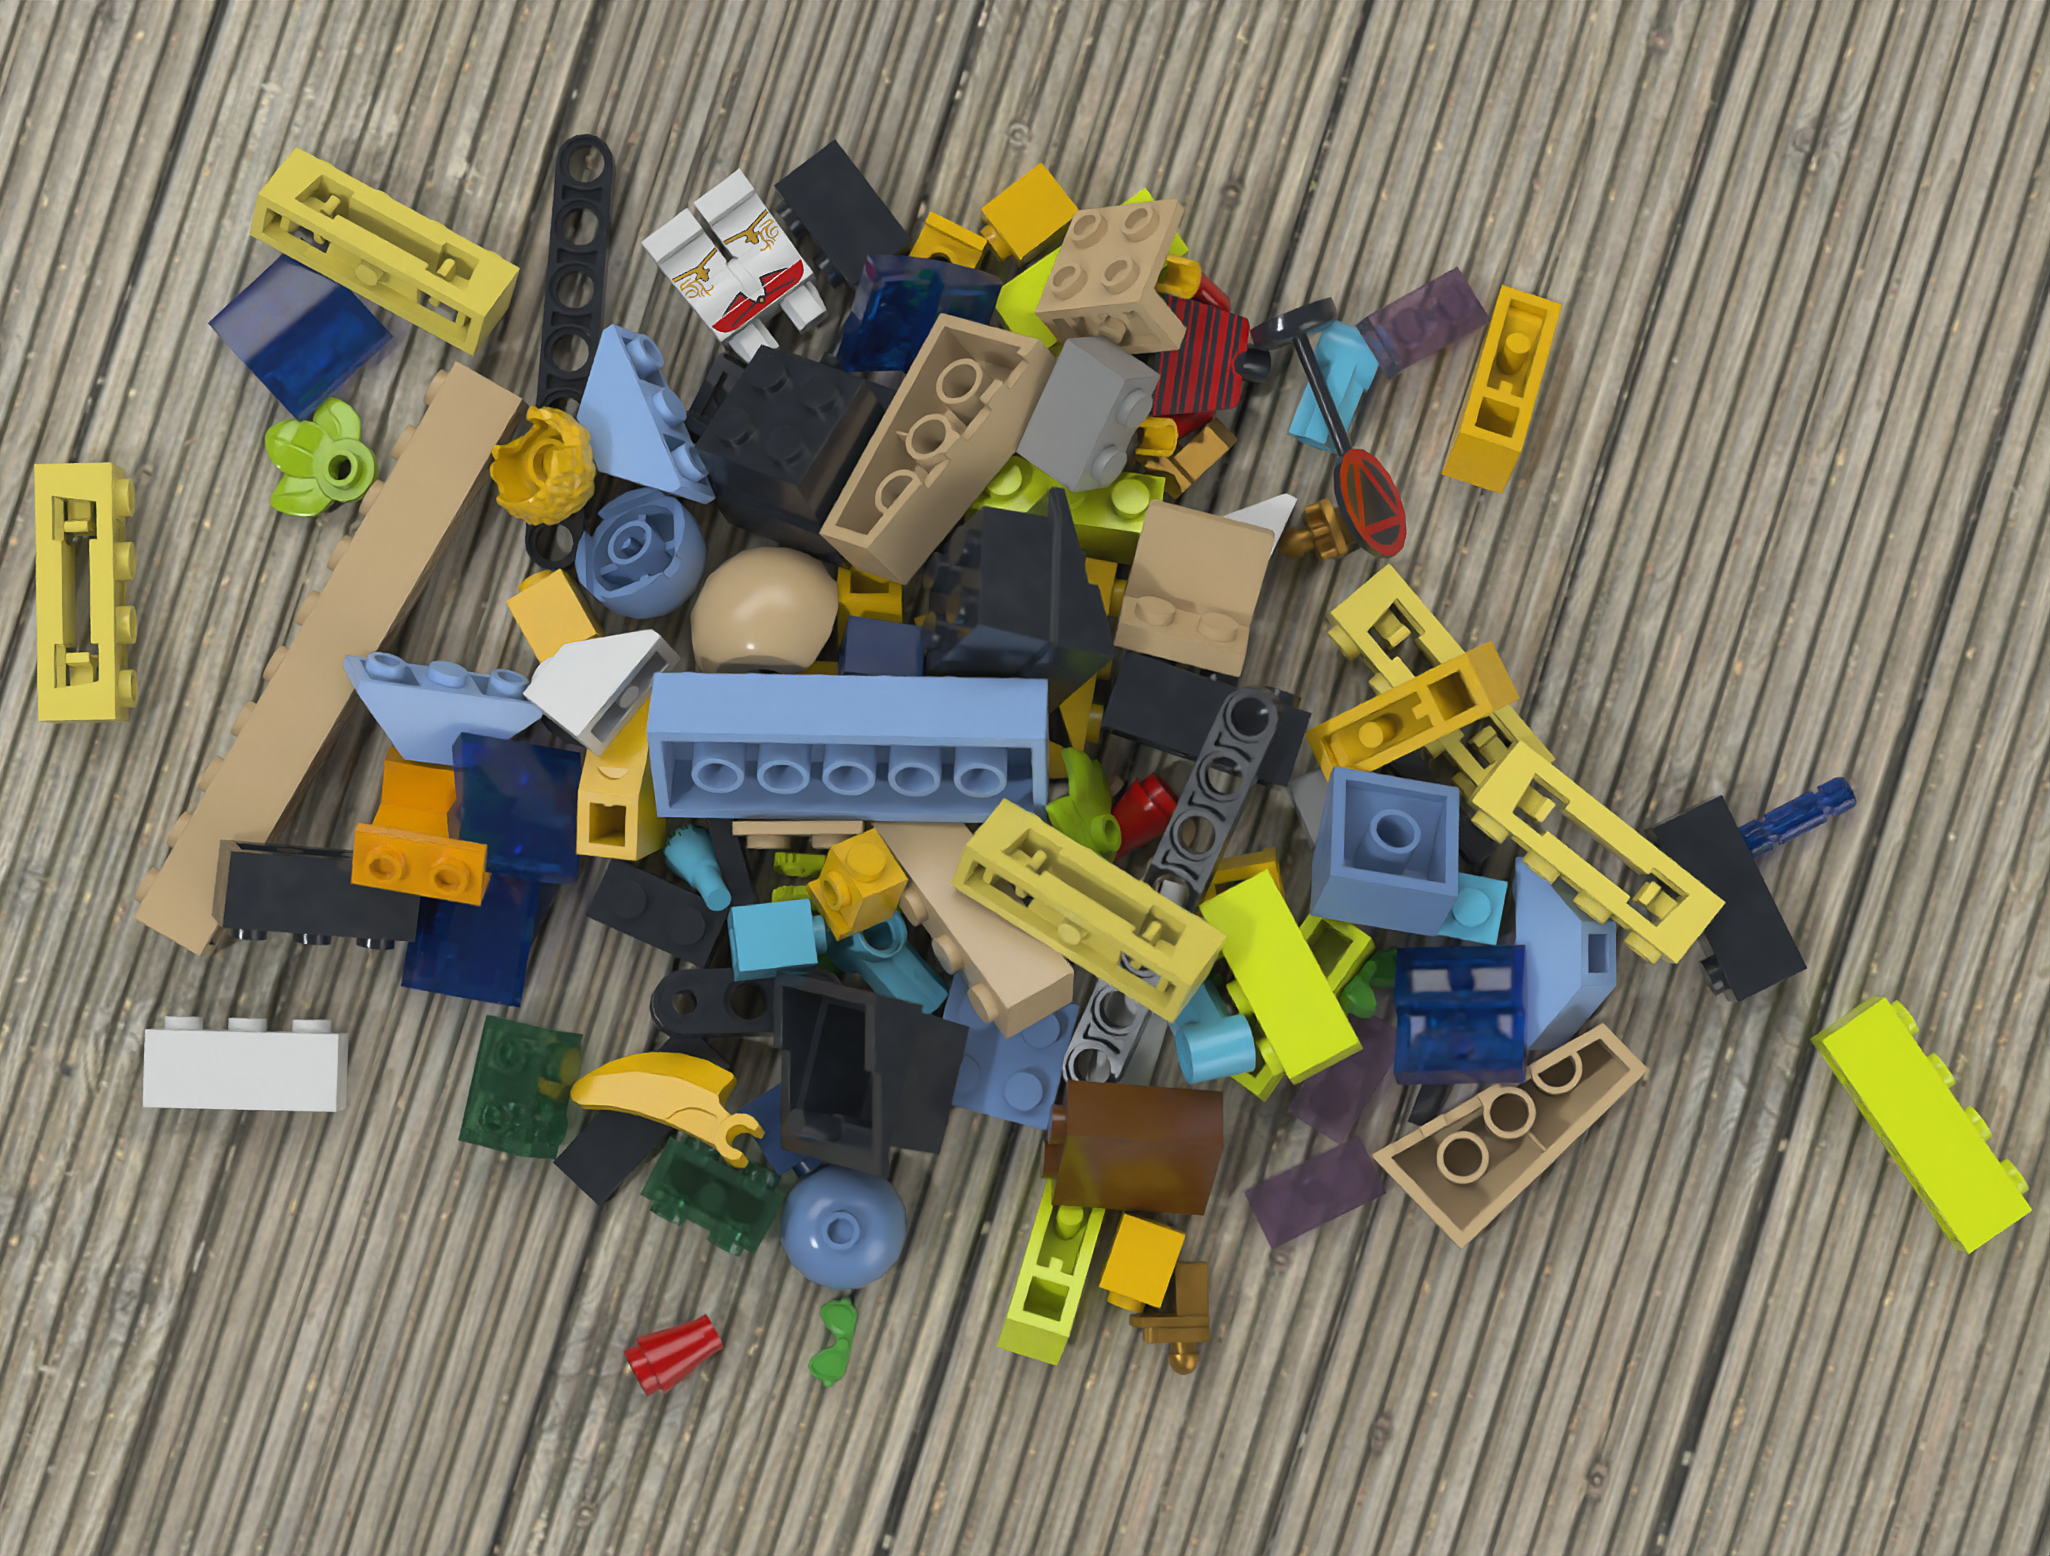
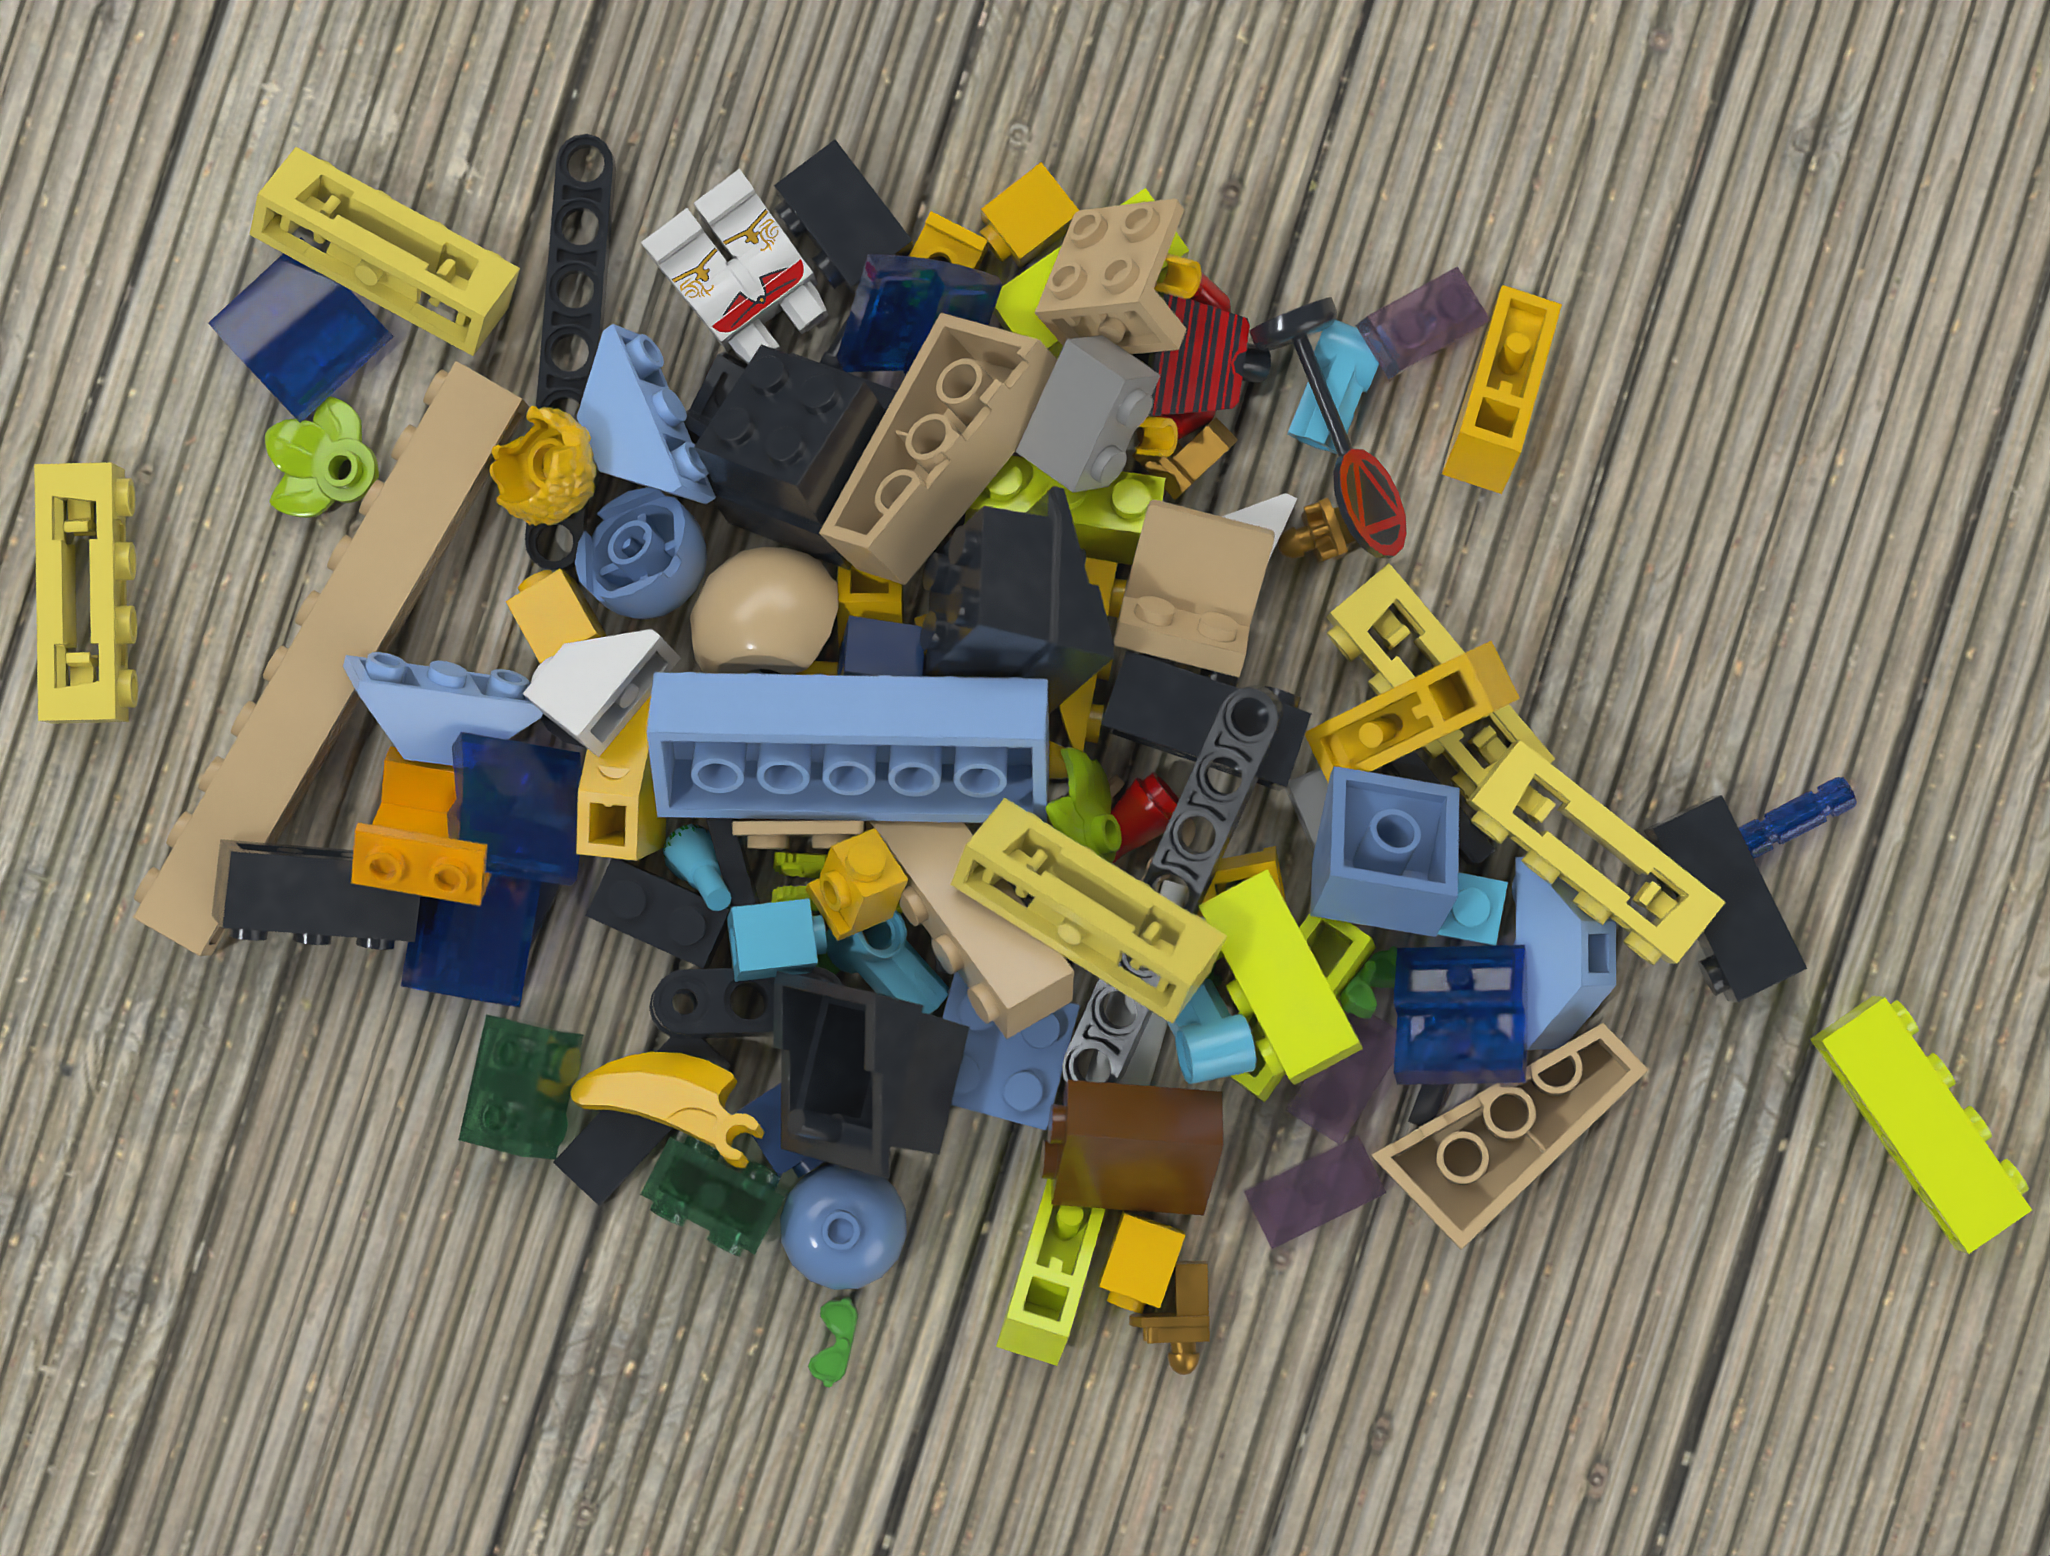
(245, 1066): white brick -> none
(671, 1354): red cone -> none

